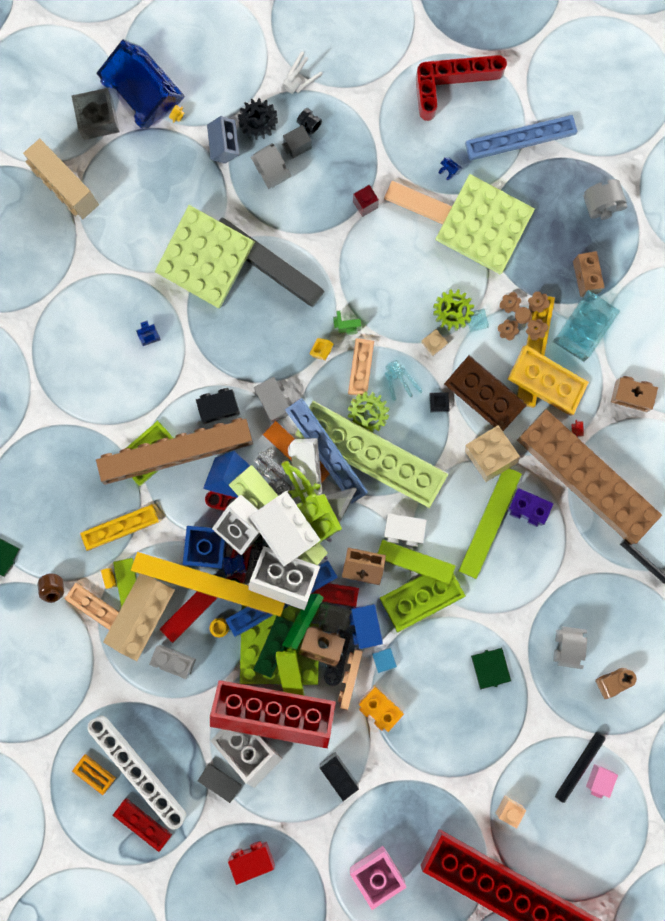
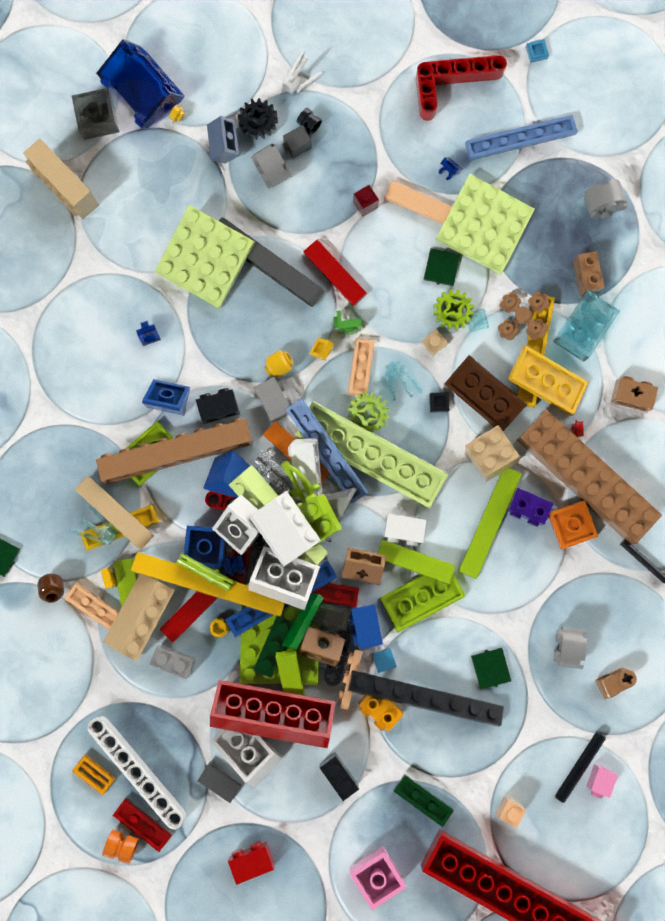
(105, 534): none -> clear light blue plant
(114, 512): none -> tan beam
(120, 847): none -> orange wheel
(166, 397): none -> blue slope
(209, 574): none -> lime pin
(278, 364): none -> yellow head
(335, 273): none -> red tile
(423, 800): none -> dark green plate
(425, 698): none -> black plate
(441, 267): none -> dark green piece
(537, 51): none -> dark azure tile
(572, 525): none -> orange plate

